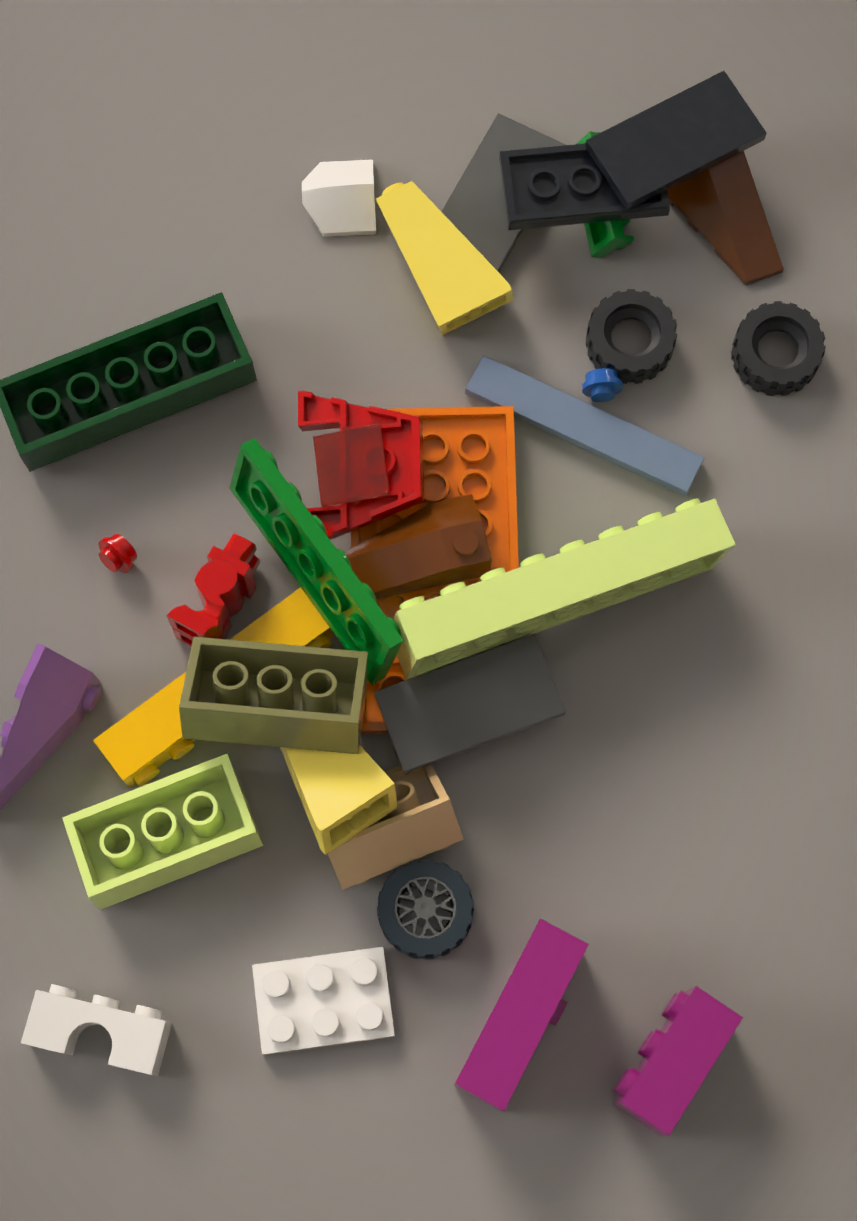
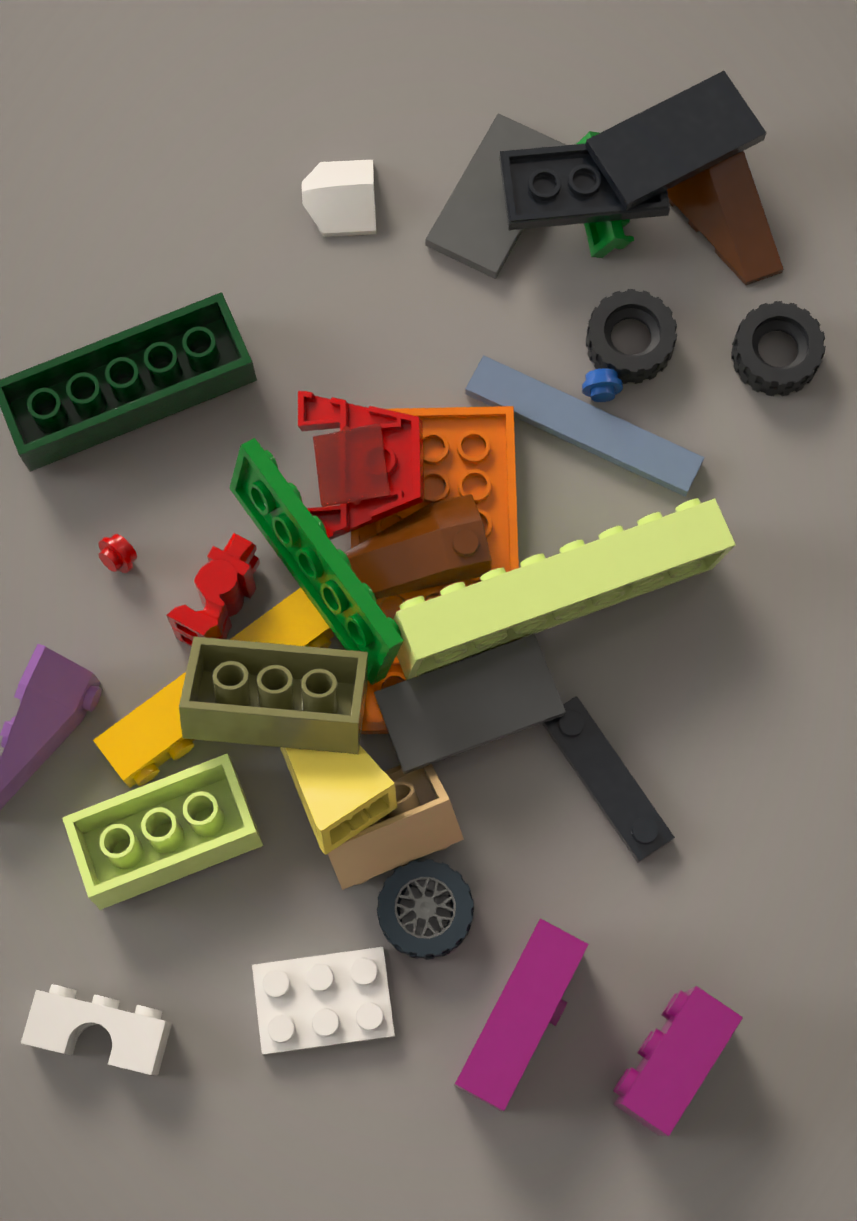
(445, 265): light yellow slope -> none
(608, 781): none -> black plate

